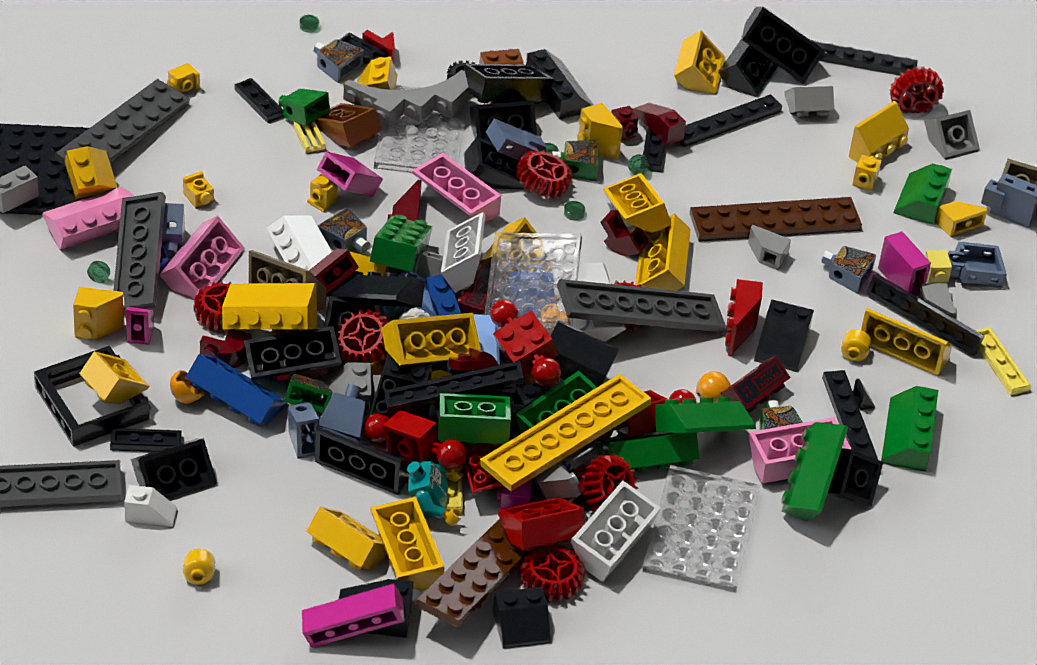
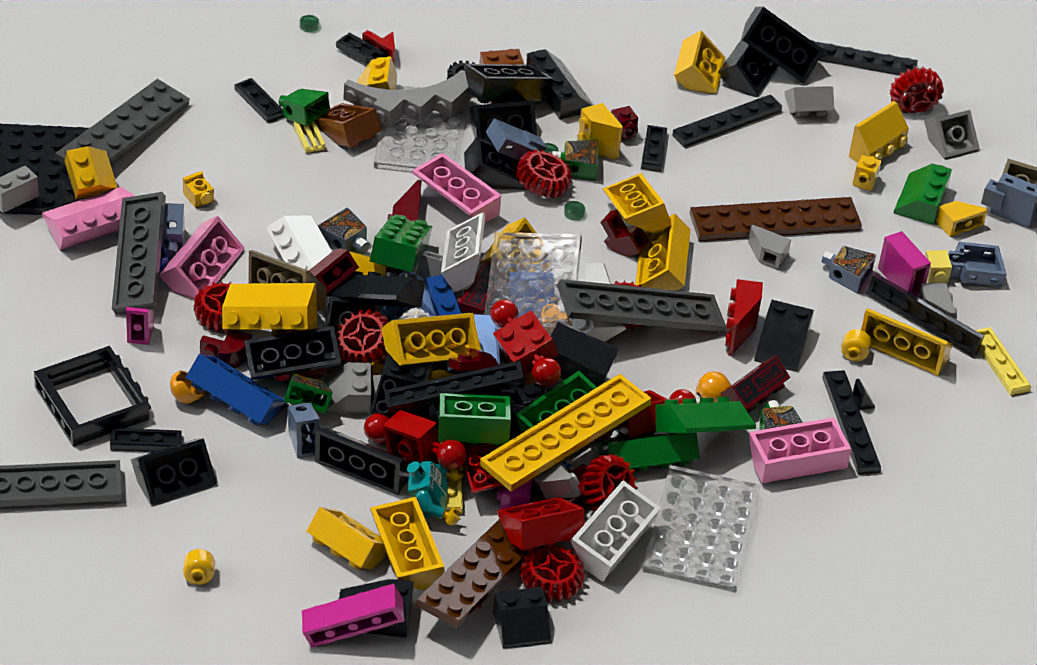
(97, 312): yellow slope -> none
(98, 271): clear green tile -> none
(112, 378): yellow slope -> none
(149, 507): white slope -> none
(184, 78): yellow brick -> none
(322, 193): yellow brick -> none
(338, 59): torso -> none
(345, 413): sand blue torso -> none
(349, 174): dark pink brick -> none
(638, 164): clear green tile -> none
(662, 122): dark red slope -> none
(813, 470): green slope -> none
(855, 477): black slope -> none
(910, 428): green slope -> none

